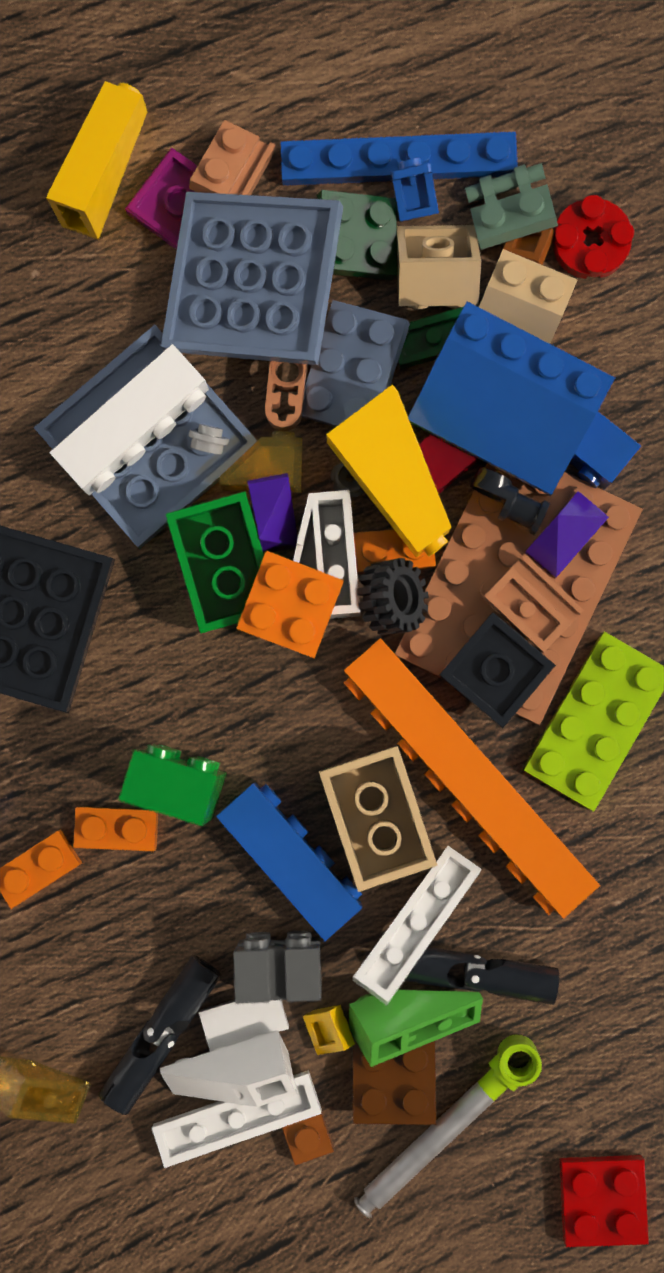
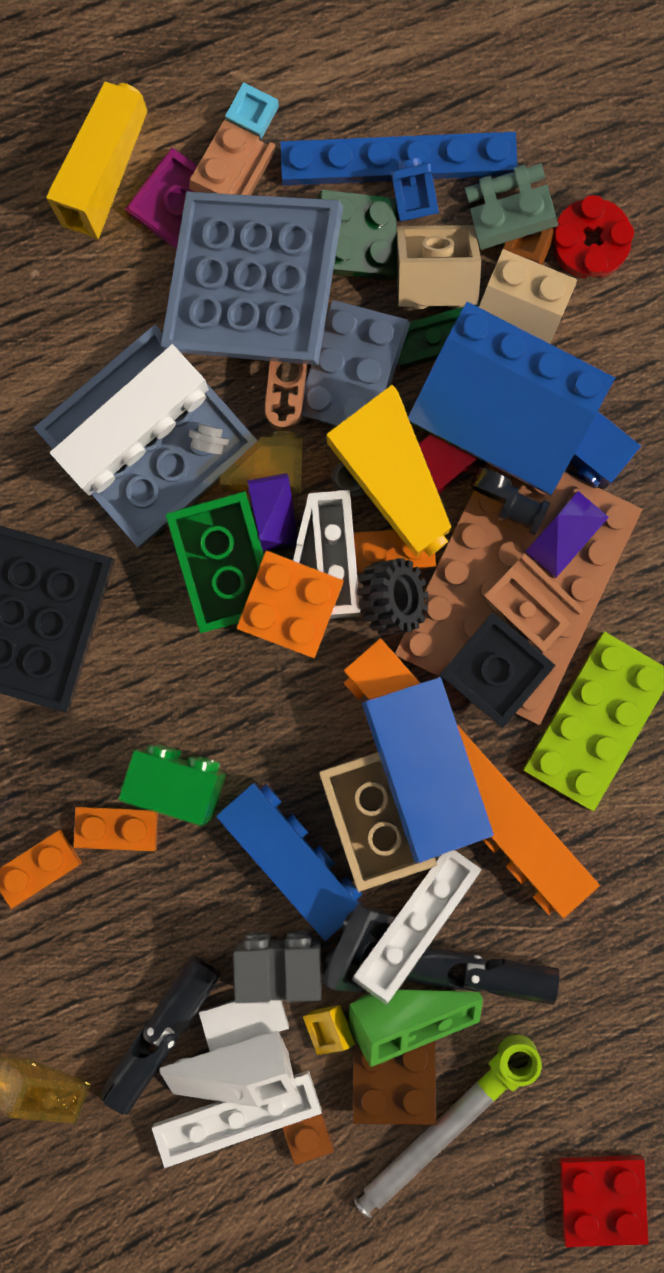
(252, 110): none -> medium azure plate
(360, 935): none -> black plate
(427, 770): none -> blue tile

